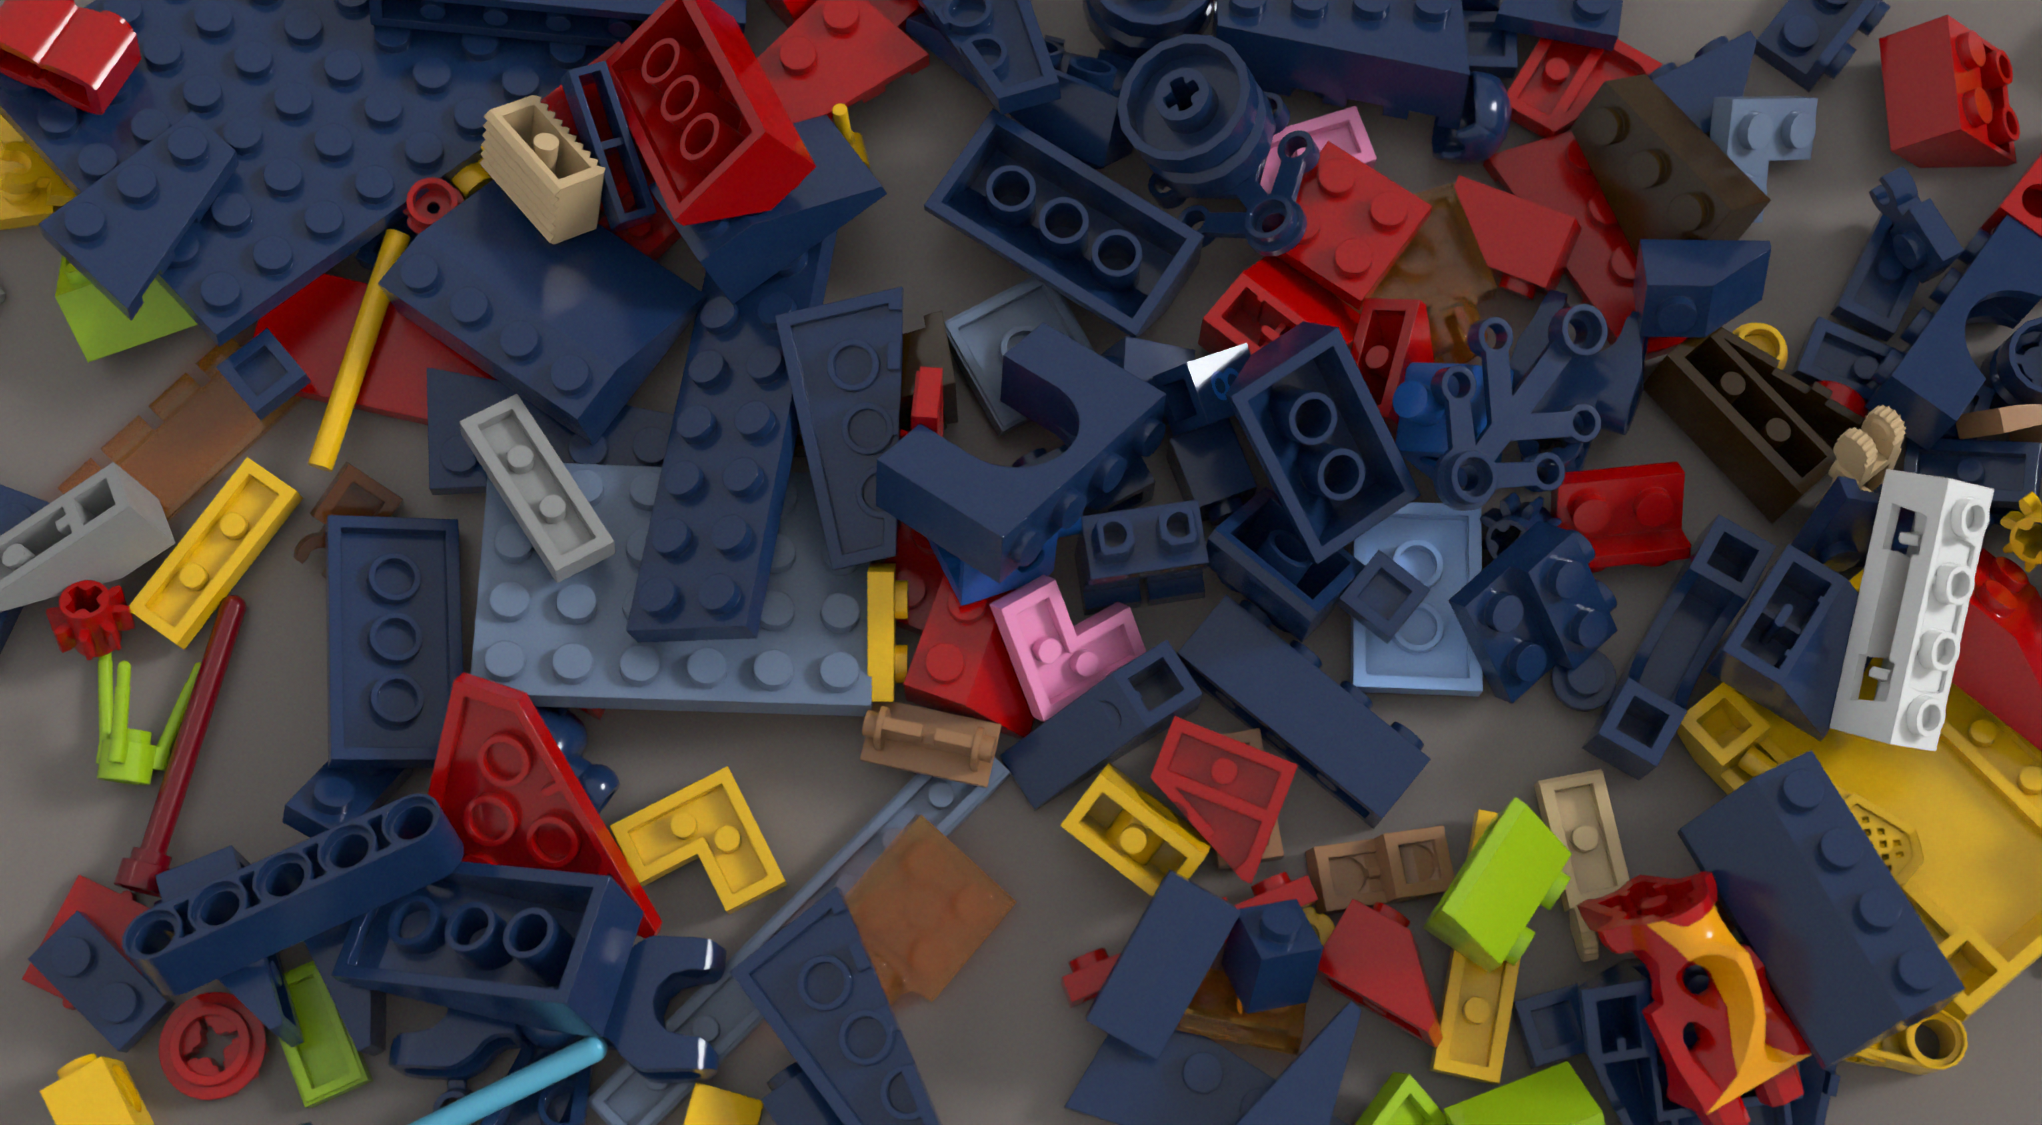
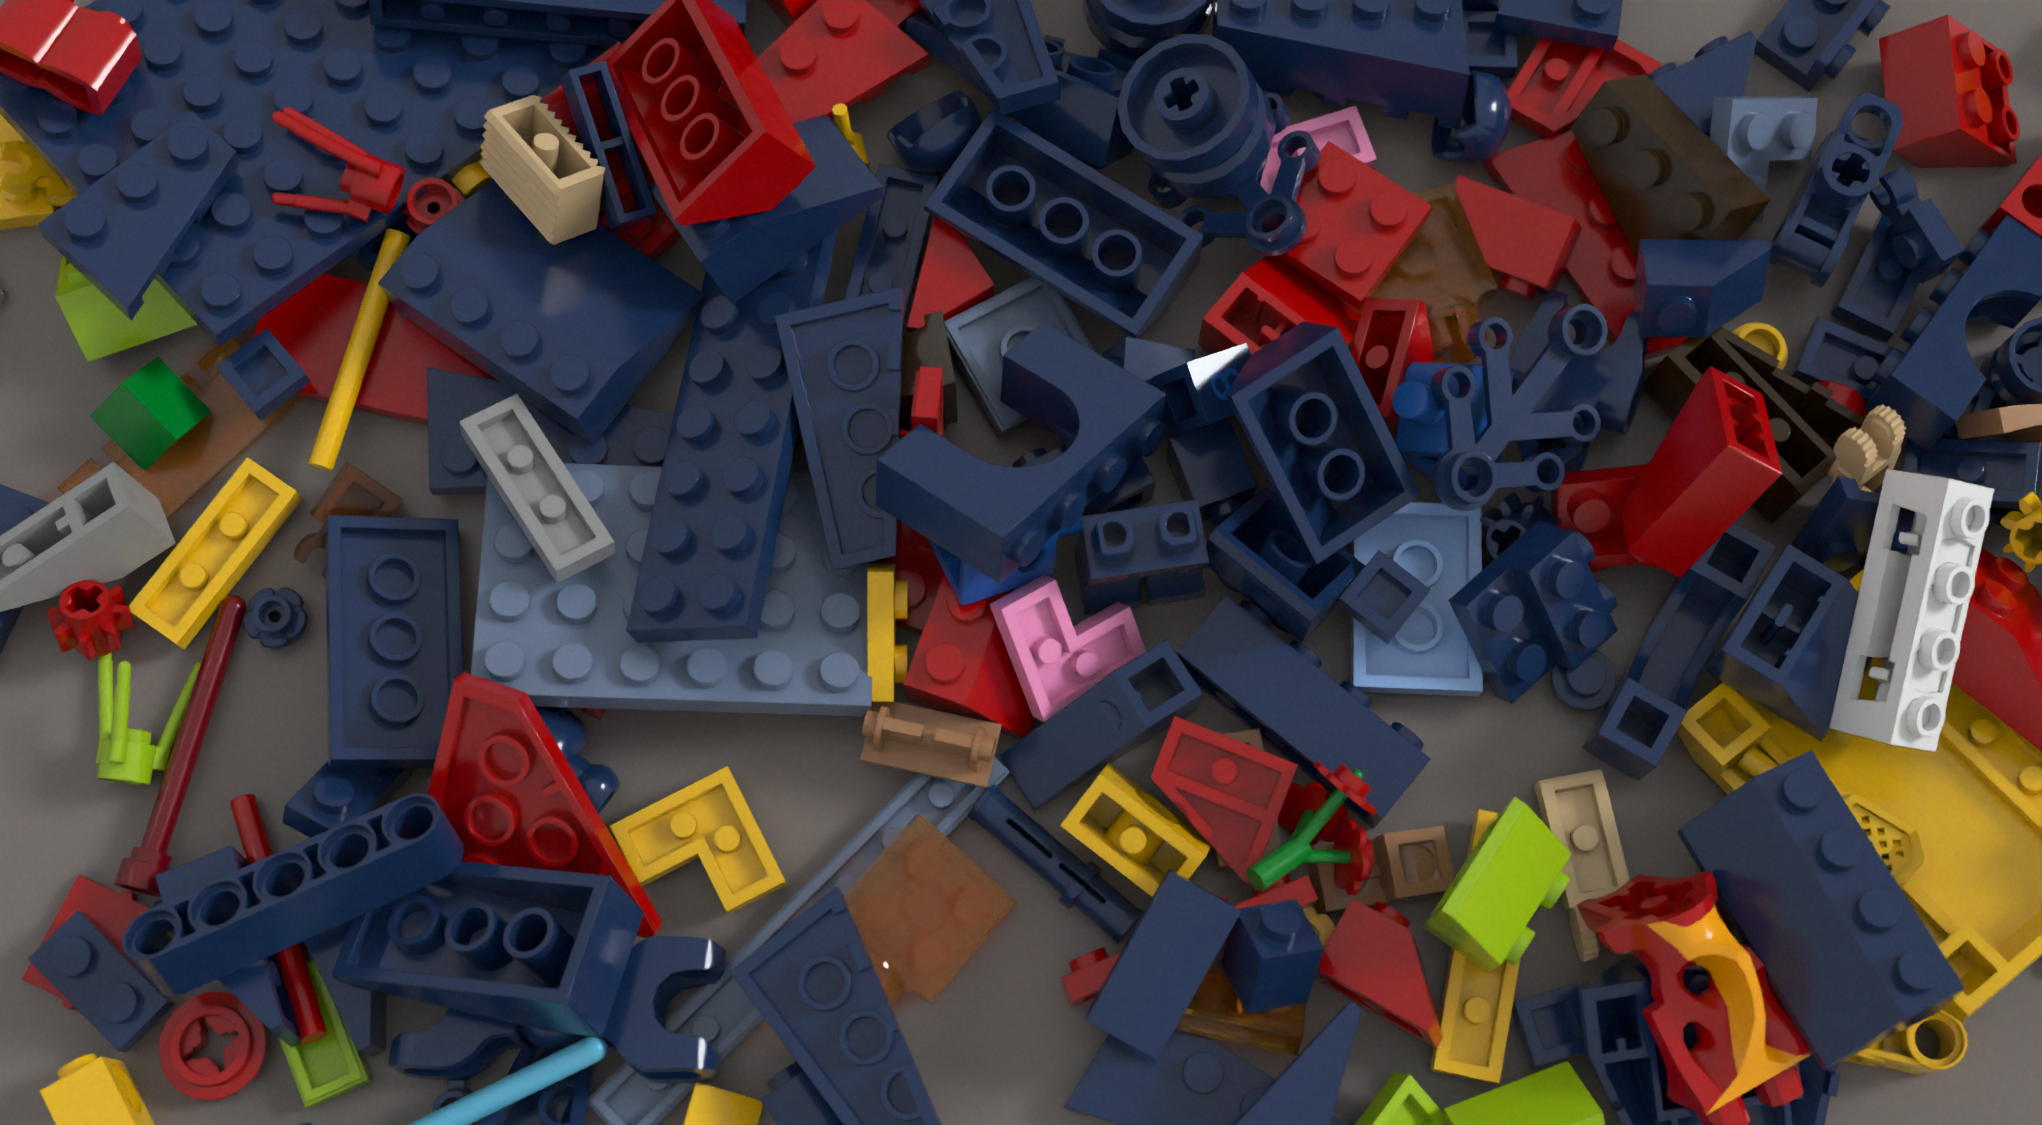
(150, 413): none -> green panel
(287, 629): none -> dark blue plate
(292, 959): none -> red bar
(367, 178): none -> red plant
(893, 235): none -> dark blue plate
(936, 133): none -> dark blue hair
(948, 278): none -> red slope
(1116, 913): none -> dark blue pin
(1316, 816): none -> plant
(1701, 475): none -> red slope
(1834, 192): none -> dark blue piece

